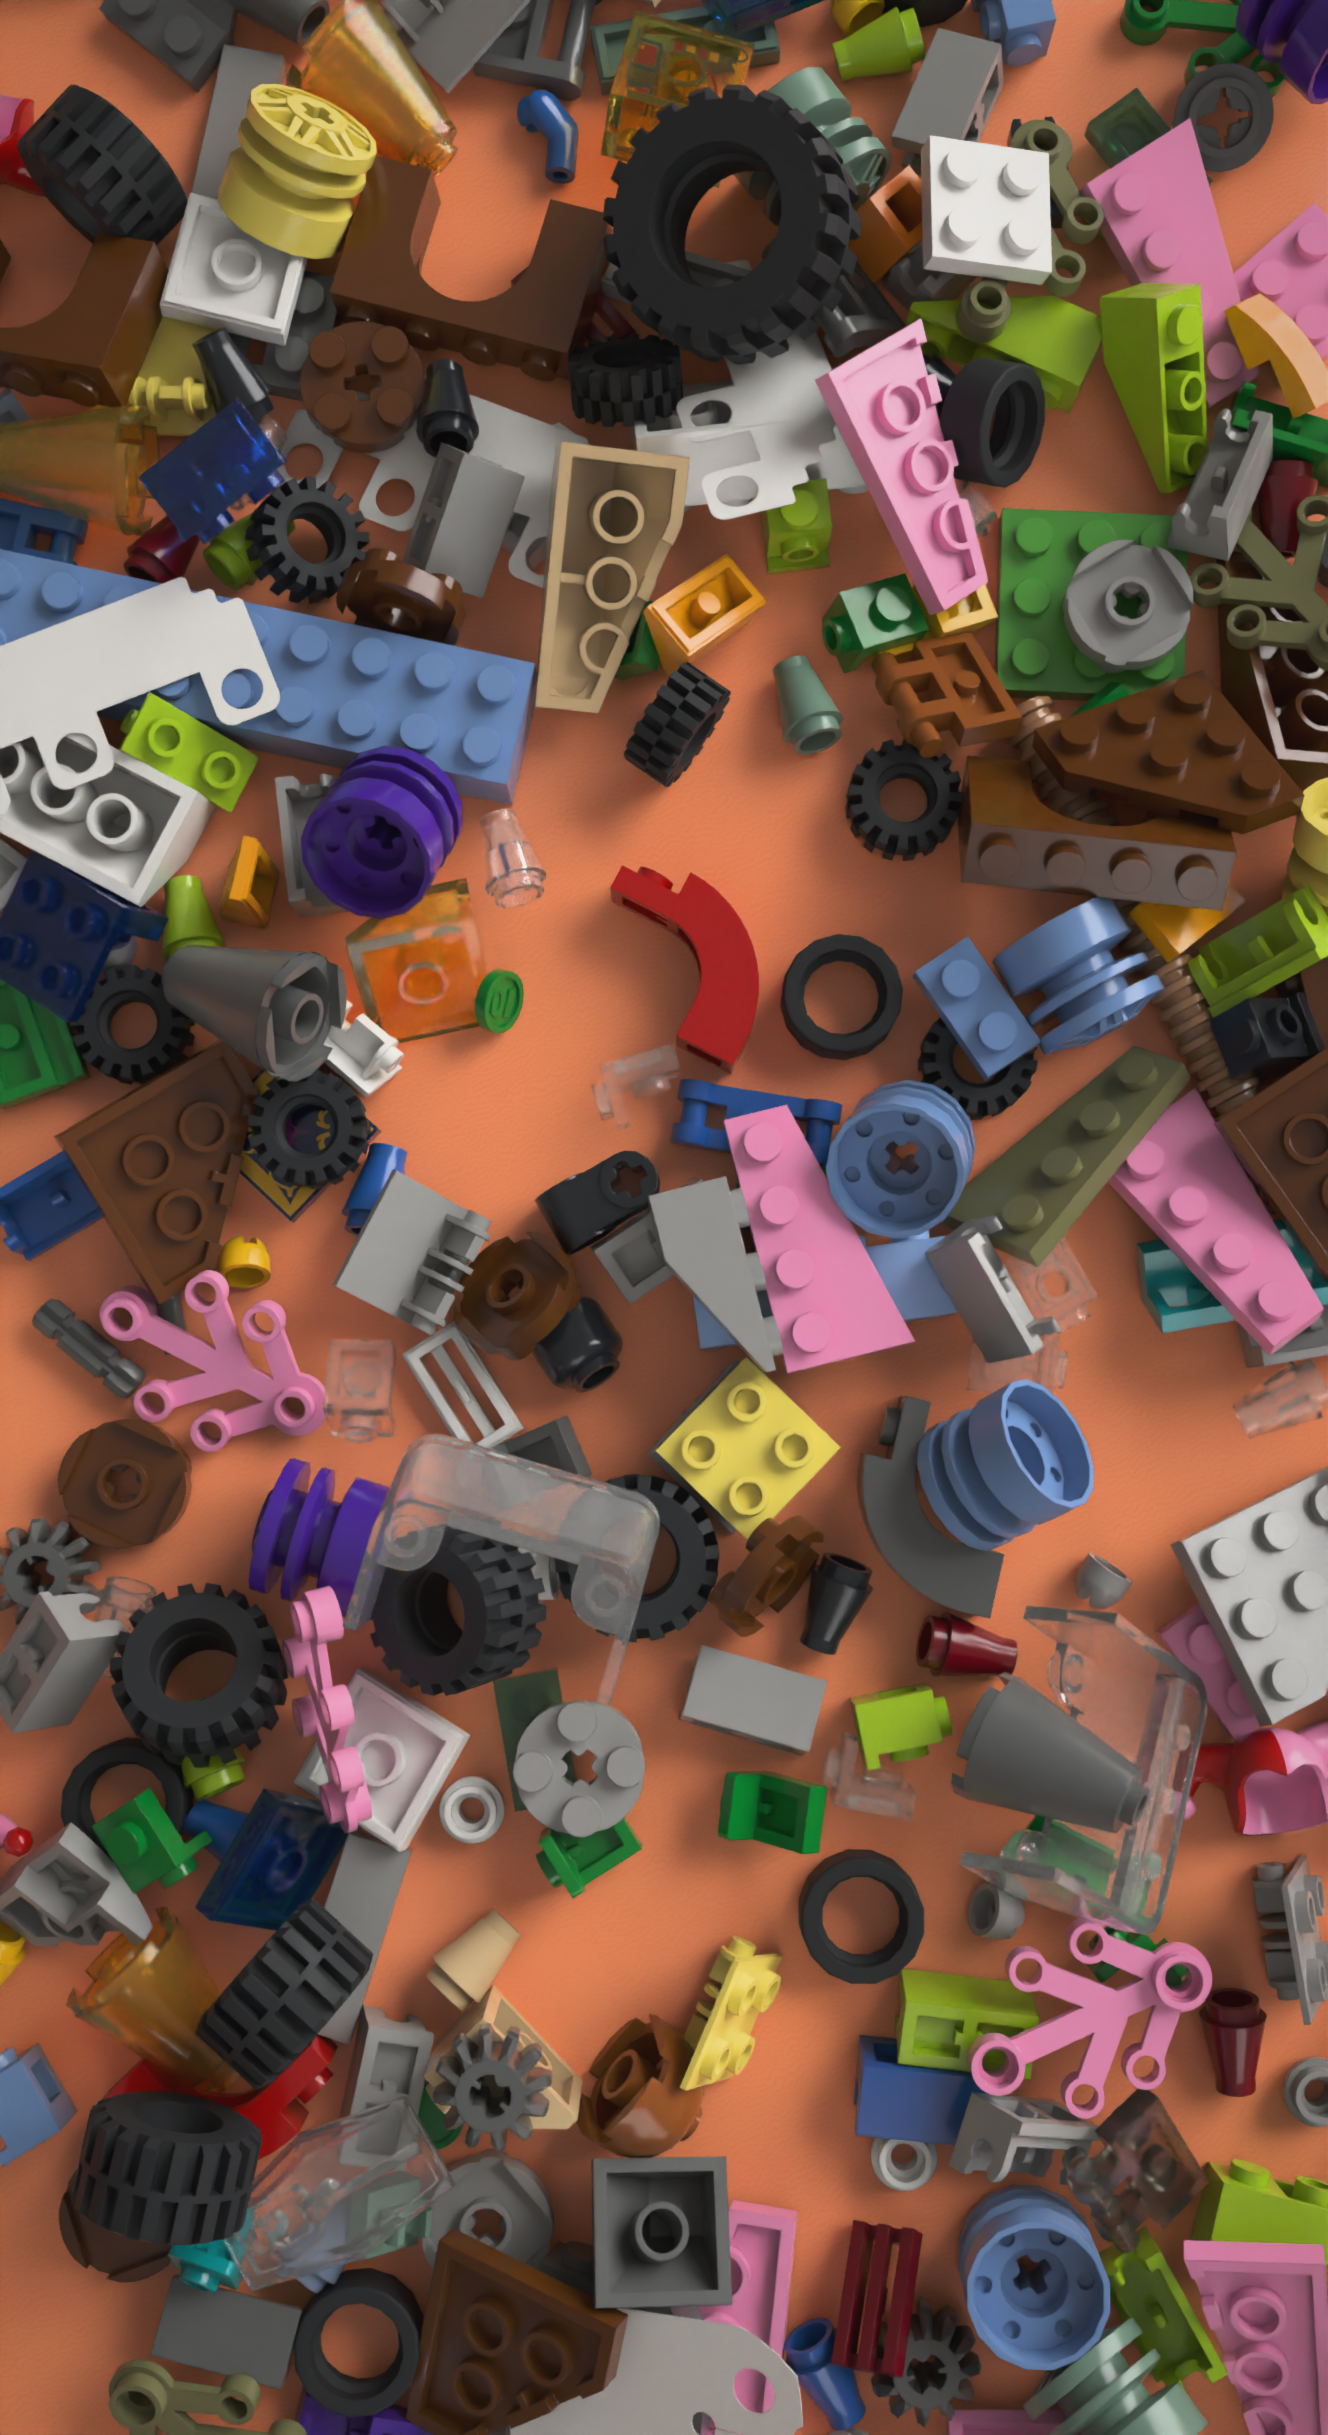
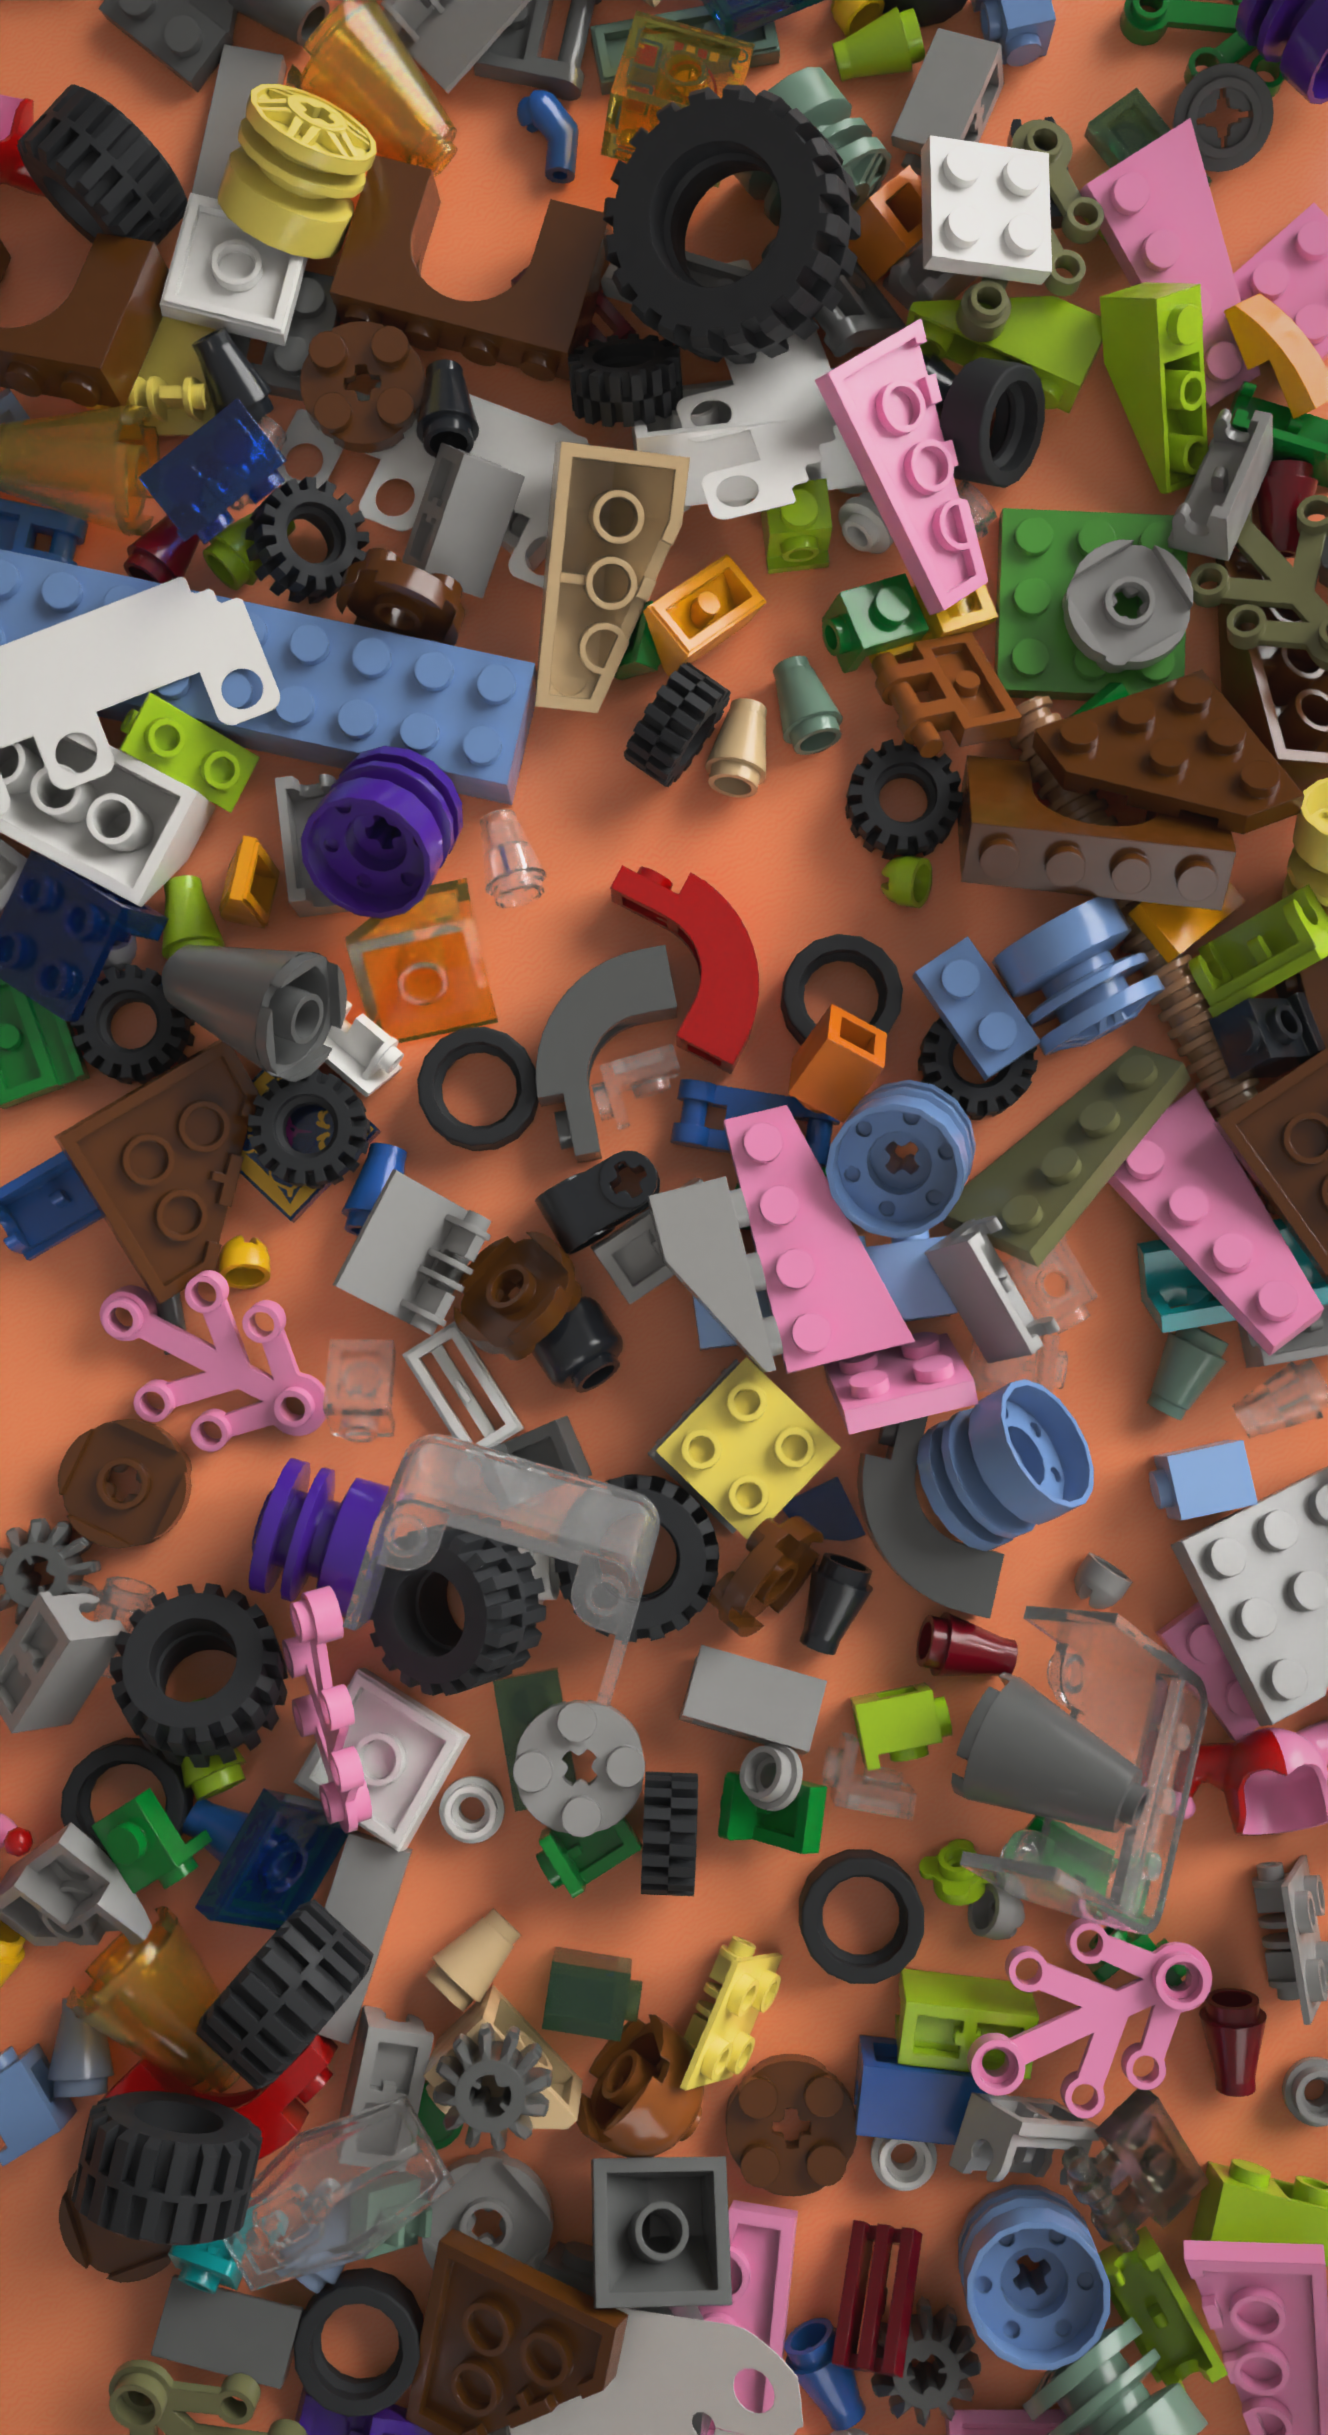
(79, 2058): none -> sand blue cone
(88, 1348): dark grey axle -> none
(443, 1056): none -> black tyre
(499, 1001): green piece -> none
(590, 1994): none -> clear green brick
(600, 1005): none -> dark grey arch
(669, 1834): none -> black tyre
(739, 751): none -> tan cone
(771, 1776): none -> light grey plate
(819, 2153): none -> reddish brown plate
(827, 1510): none -> clear blue tile
(837, 1064): none -> orange brick
(863, 525): none -> white plate
(901, 1383): none -> bright pink plate
(908, 880): none -> lime hinge
(951, 1880): none -> lime plate
(1185, 1370): none -> sand green cone
(1203, 1480): none -> light blue brick

